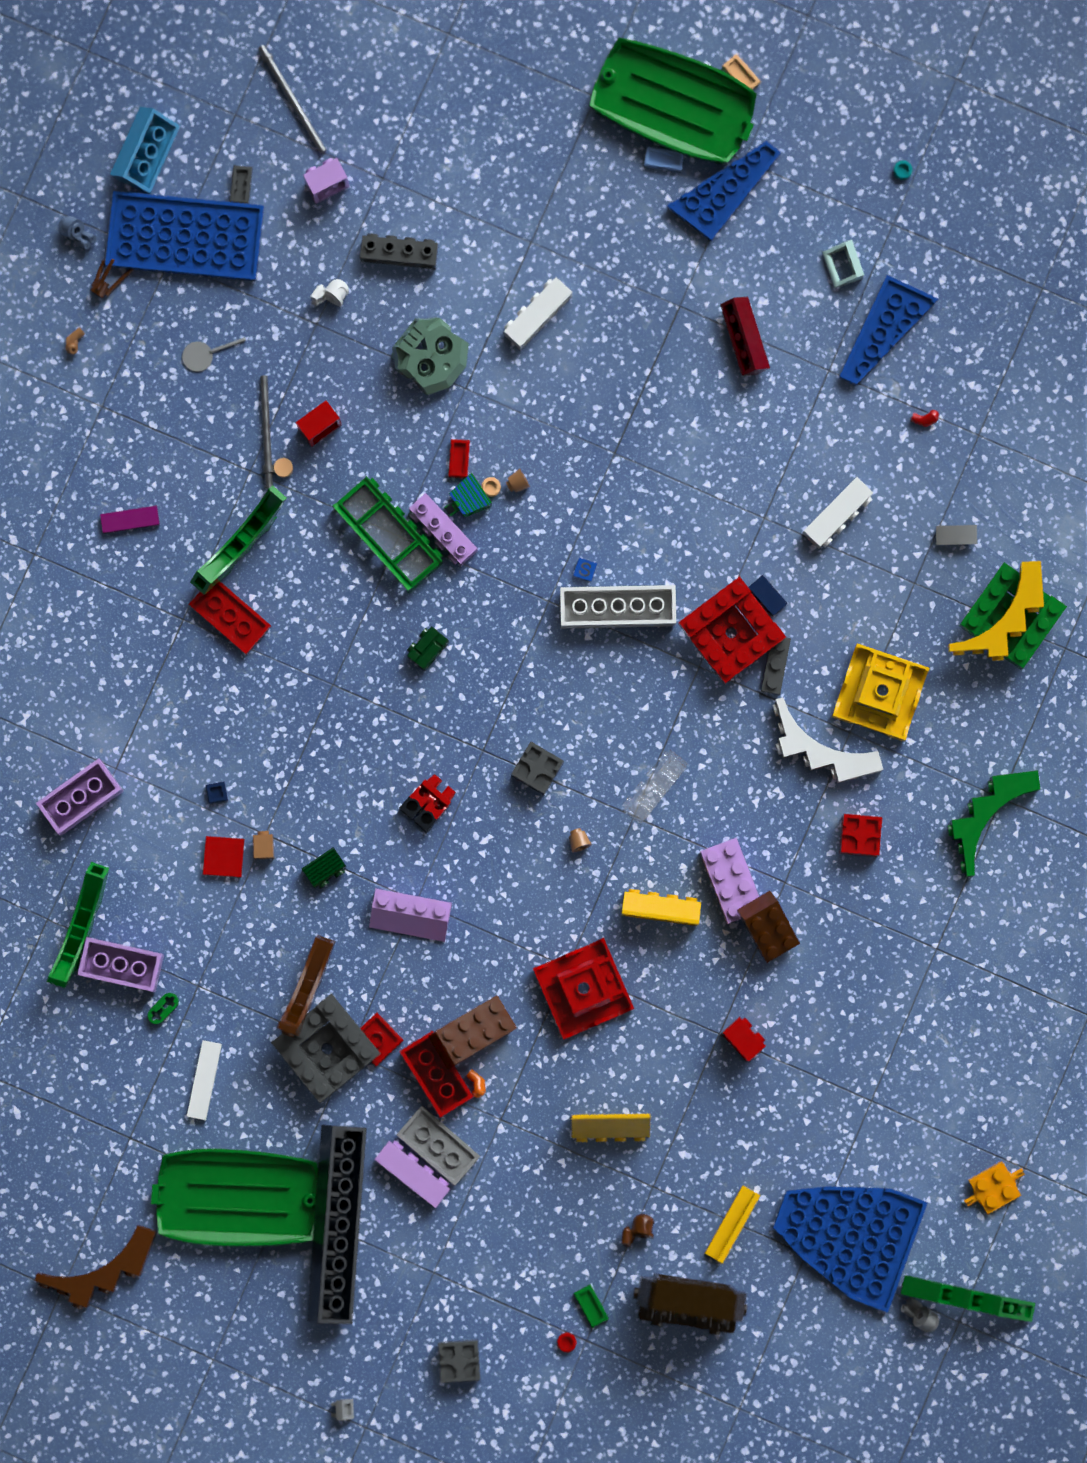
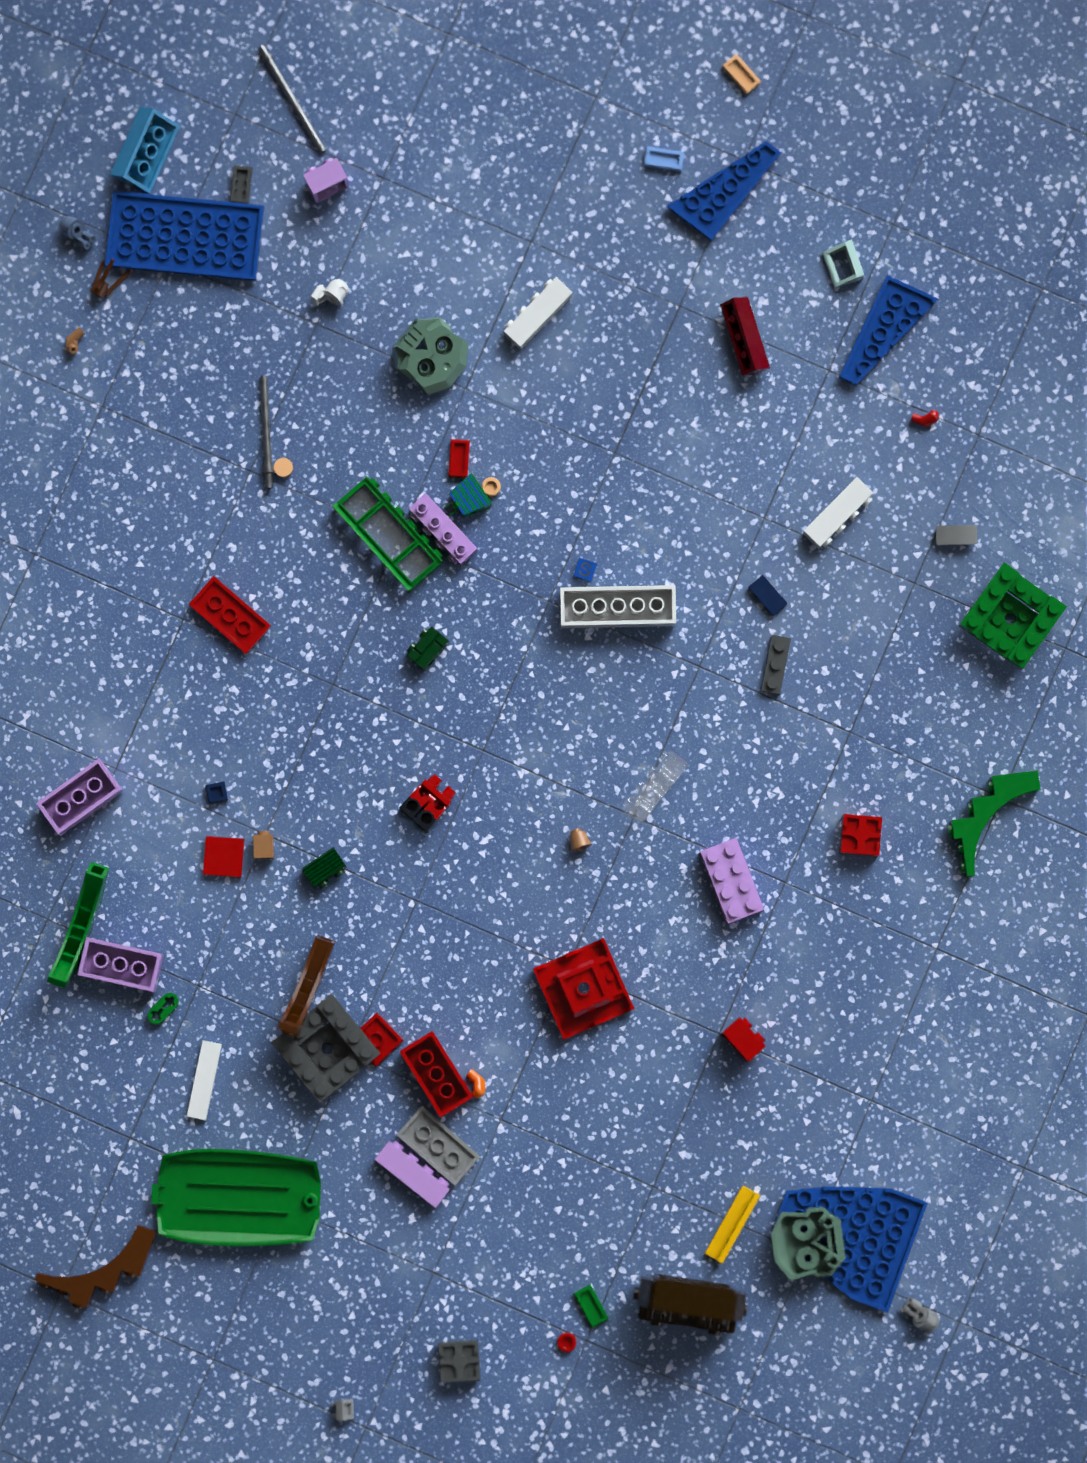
(130, 519): magenta tile -> none
(199, 356): light grey piece -> none
(241, 541): green arch -> none
(318, 423): red piece -> none
(336, 1224): black brick -> none
(399, 251): dark grey brick -> none
(410, 915): lavender slope -> none
(472, 1032): reddish brown brick -> none
(517, 481): medium nougat hat -> none
(537, 768): dark grey piece -> none
(611, 1126): yellow slope -> none
(641, 1228): reddish brown piece -> none
(661, 908): yellow slope -> none
(674, 101): green piece -> none
(708, 627): red piece -> none
(768, 926): reddish brown brick -> none
(792, 1245): none -> sand green brick
(796, 741): white arch -> none
(868, 671): yellow piece -> none
(902, 170): teal tile -> none
(968, 1298): green arch -> none
(994, 1187): light orange plate -> none
(1028, 596): yellow arch -> none

